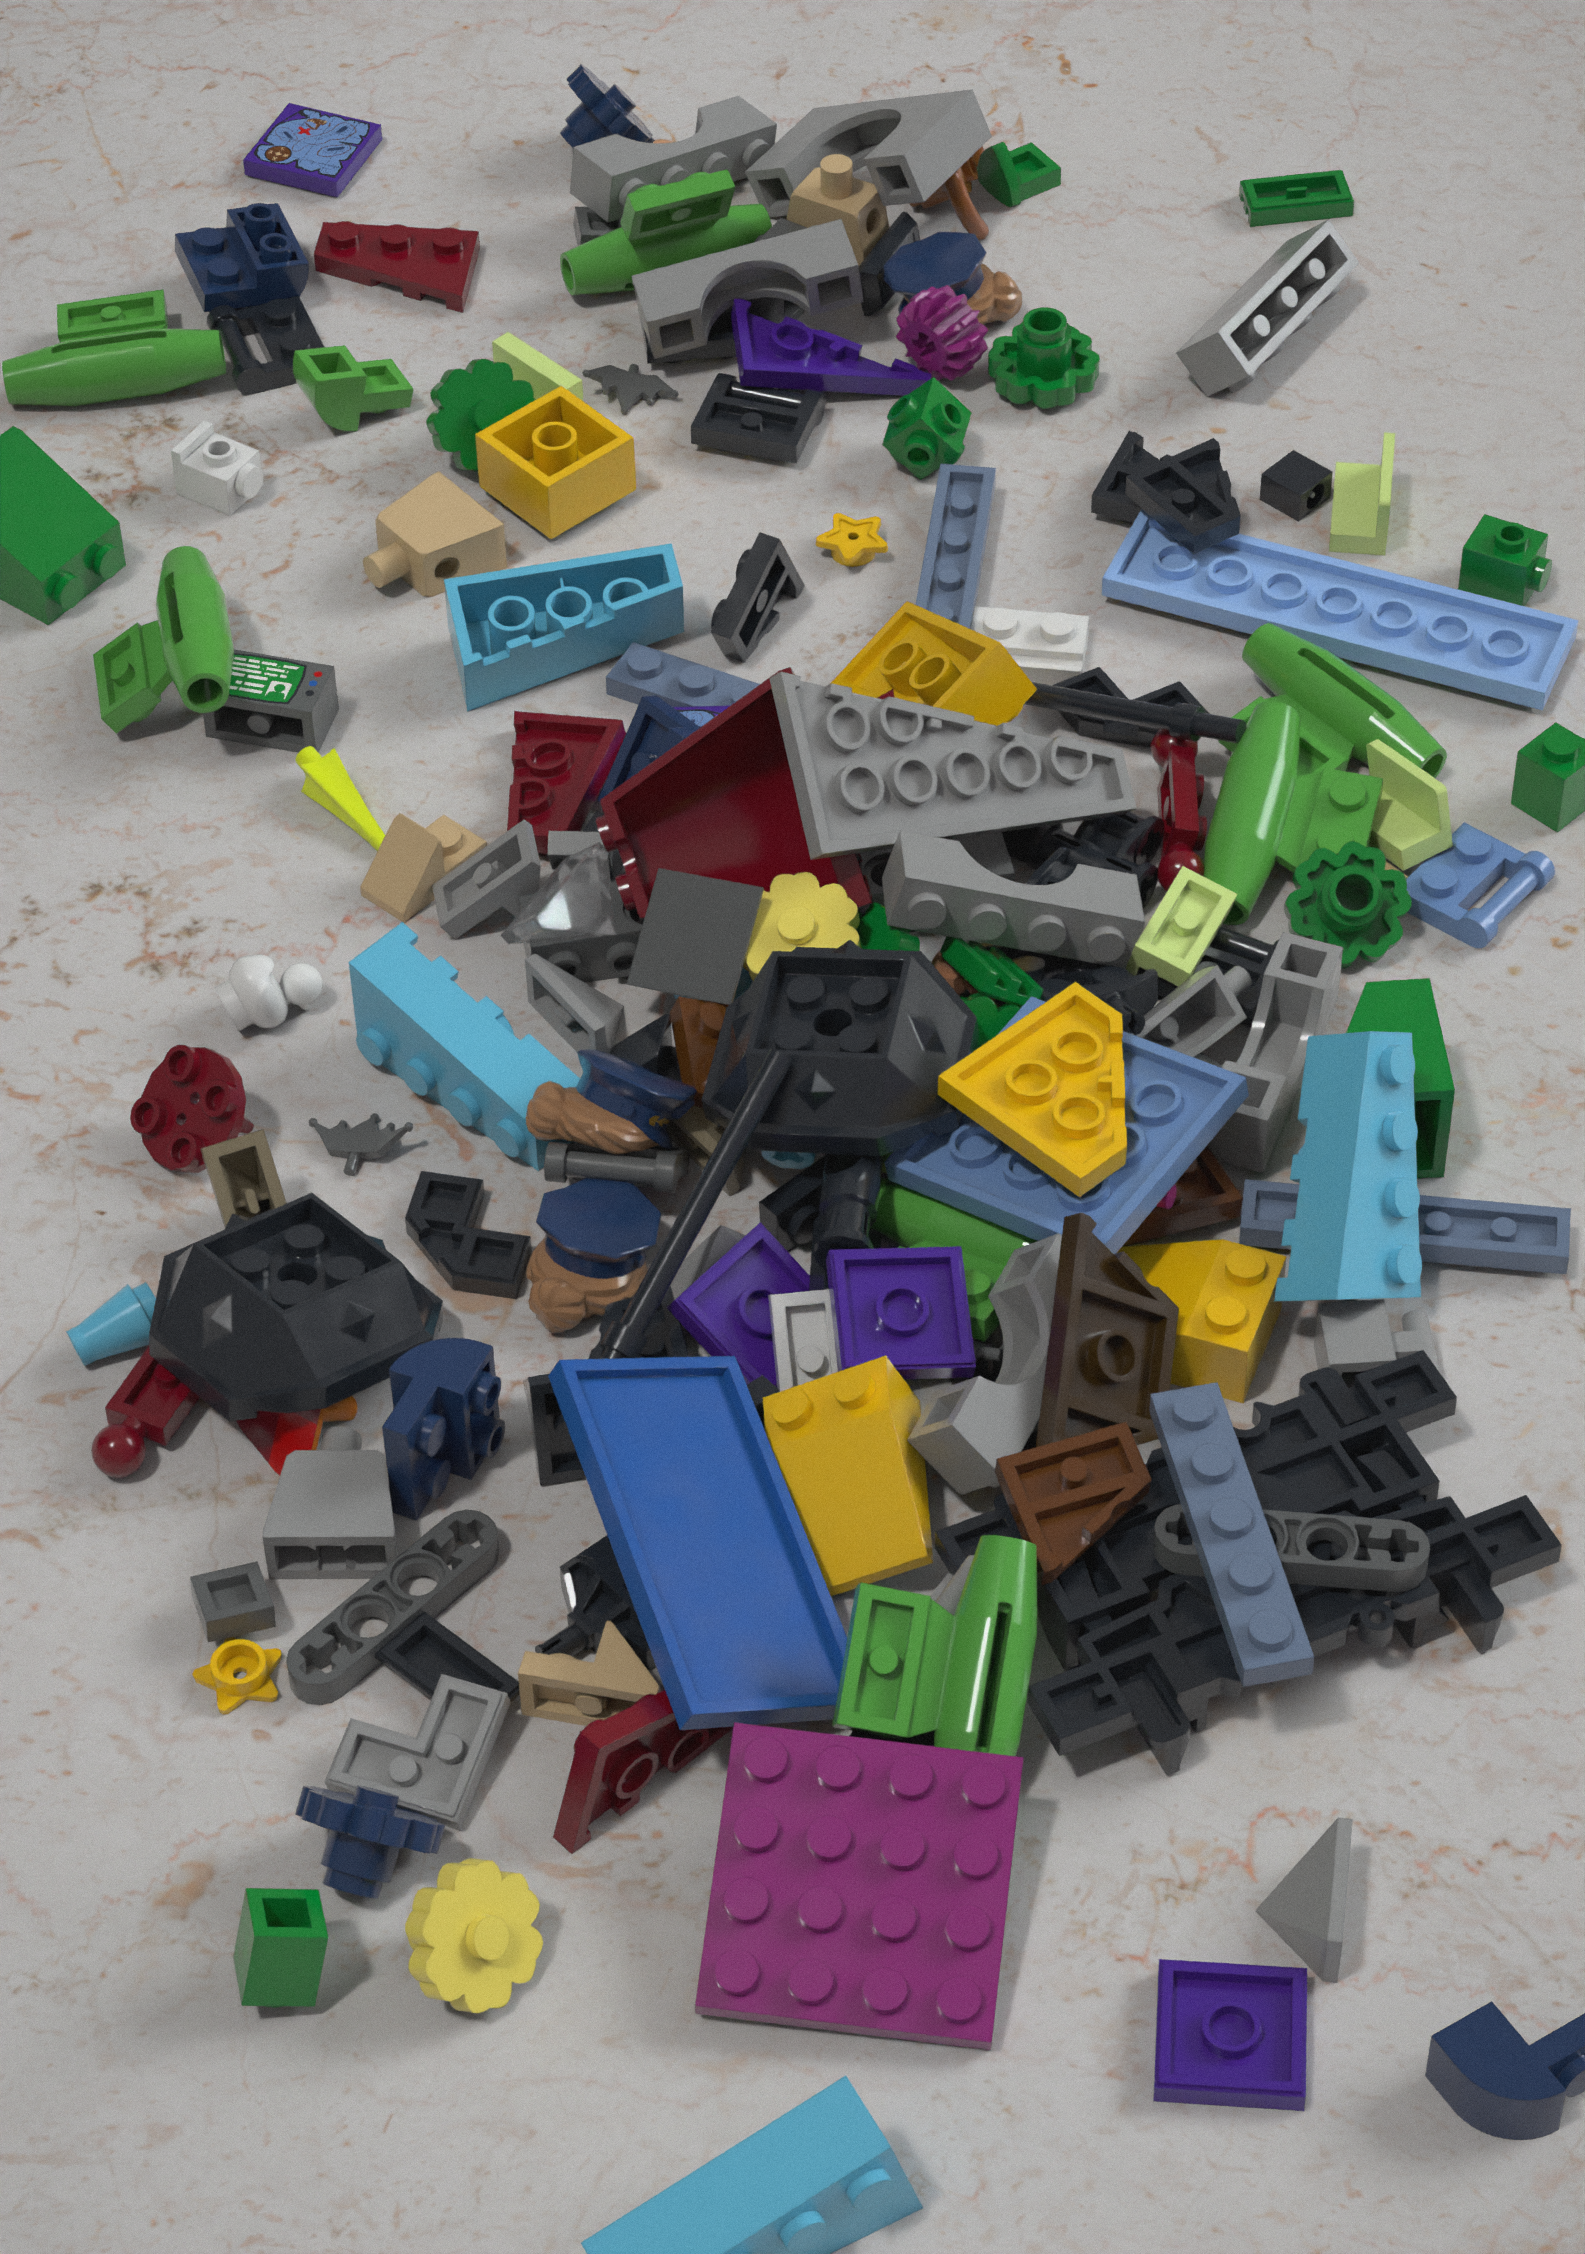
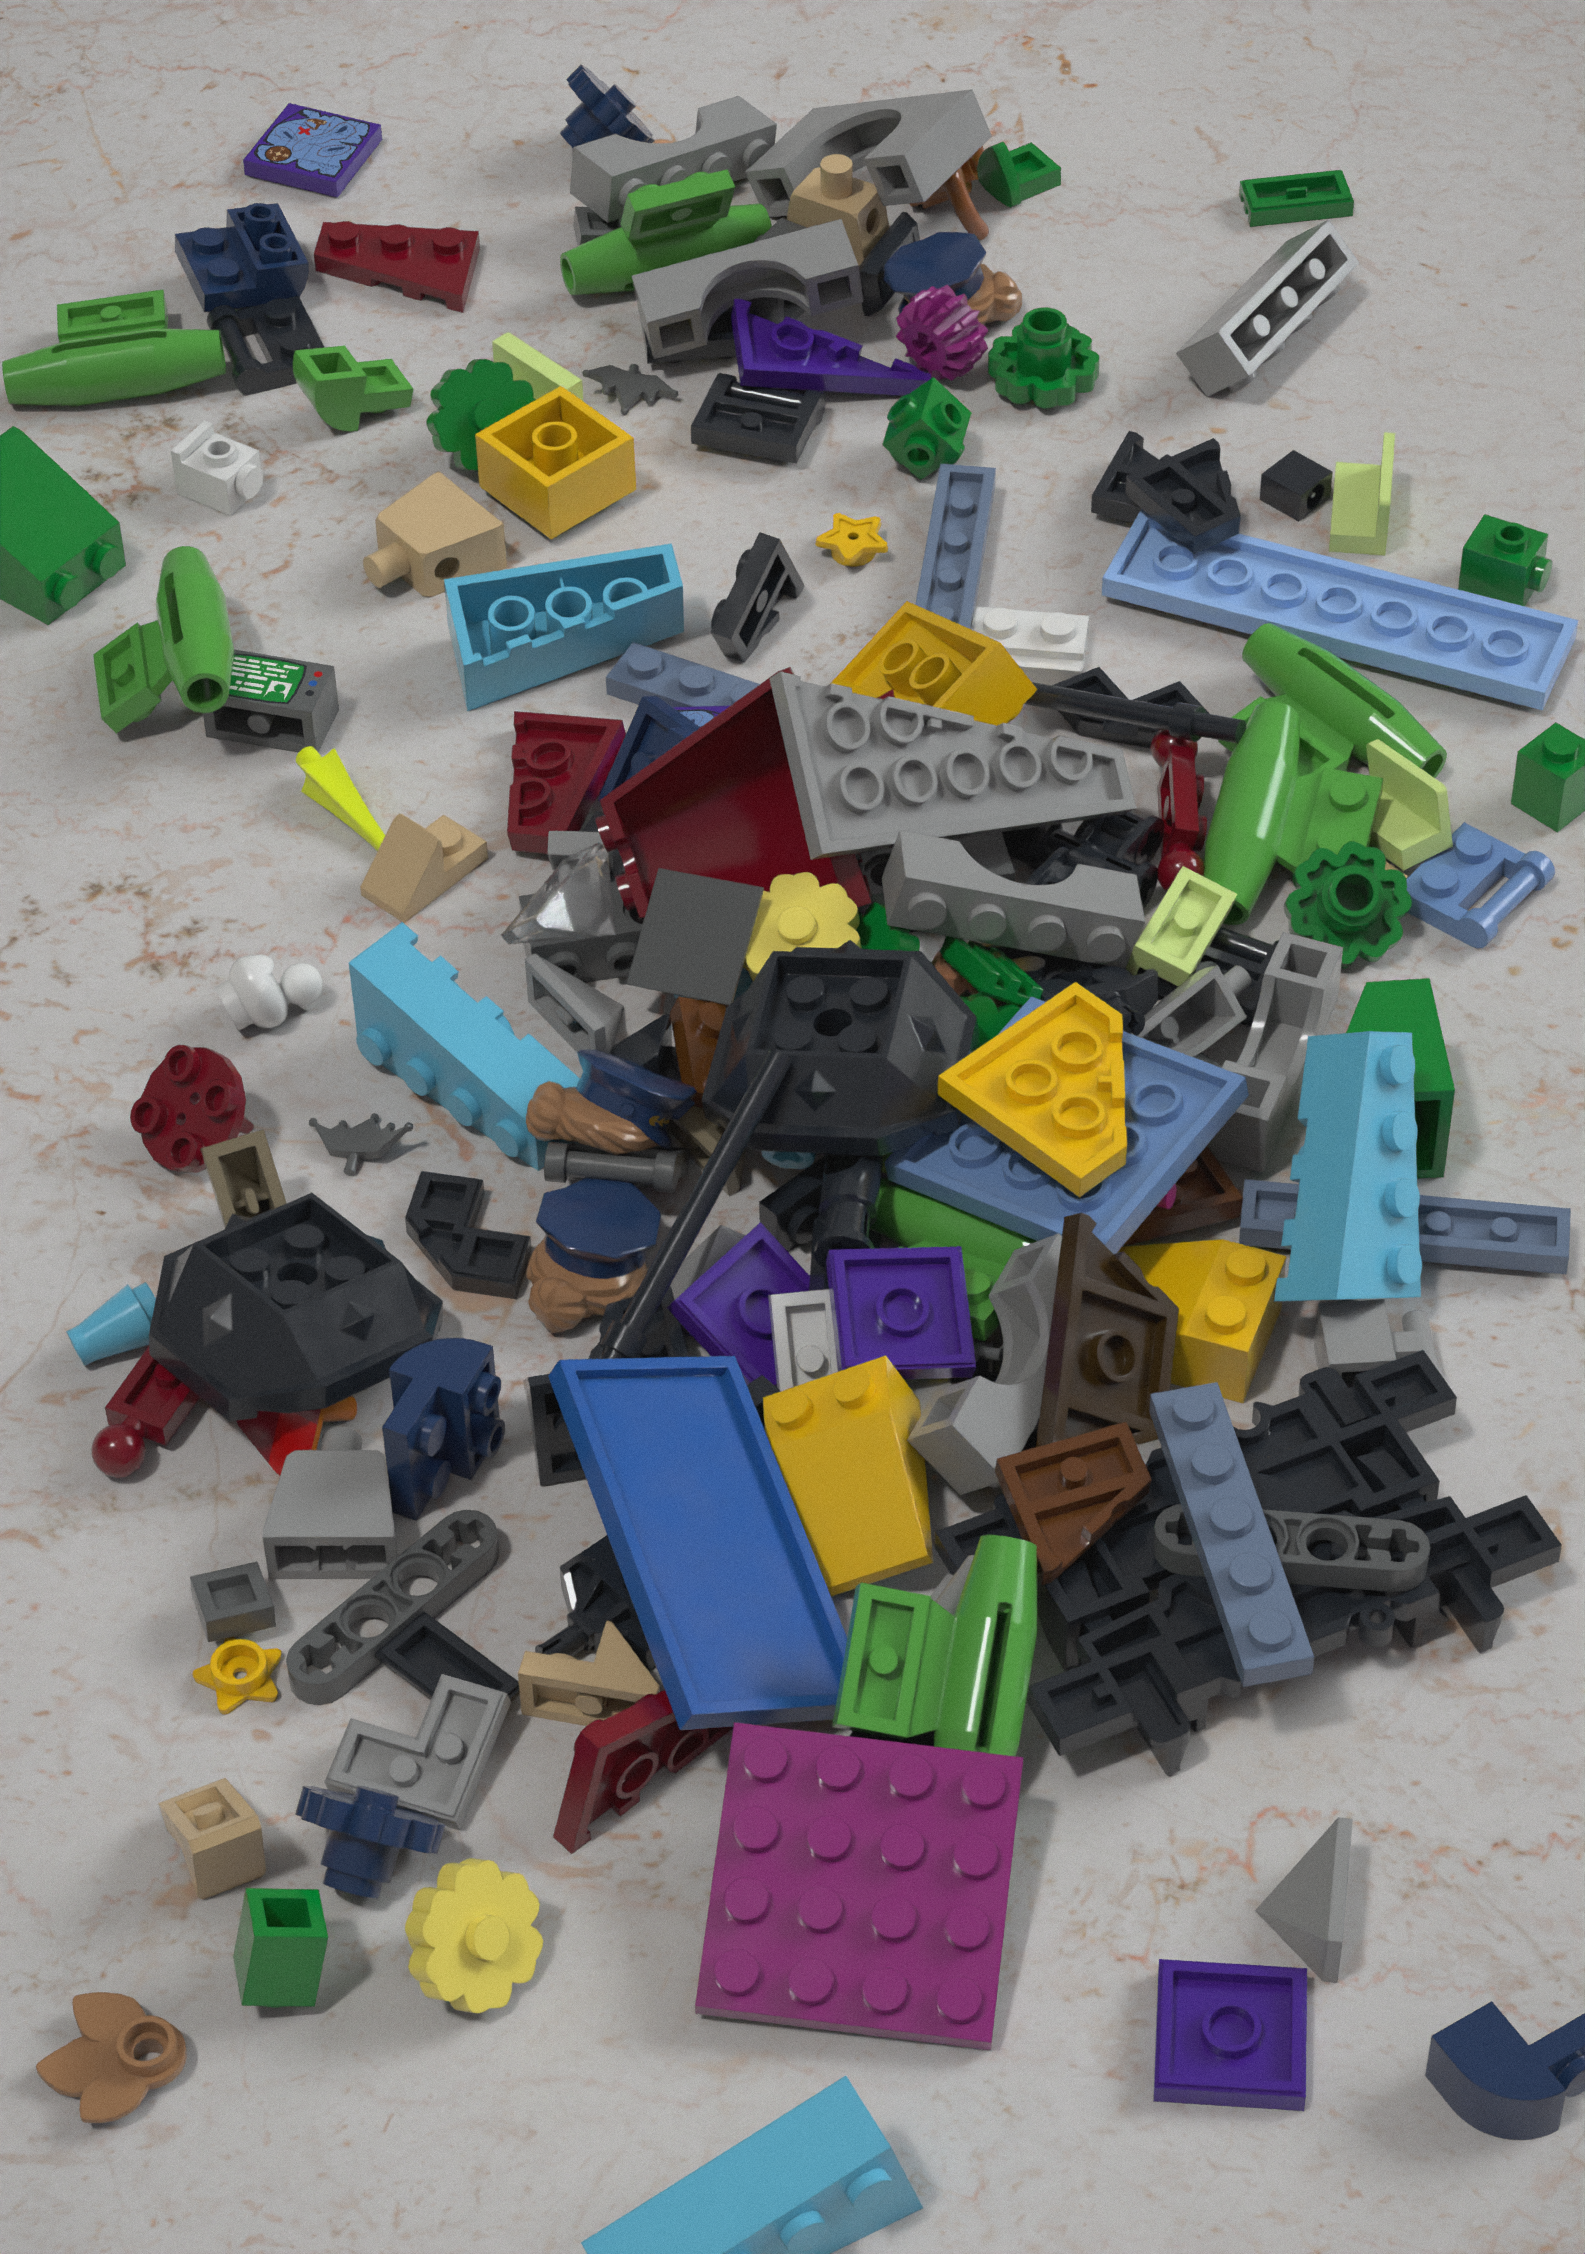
(105, 2060): none -> medium nougat plate
(217, 1837): none -> tan slope
(489, 881): light grey slope -> none

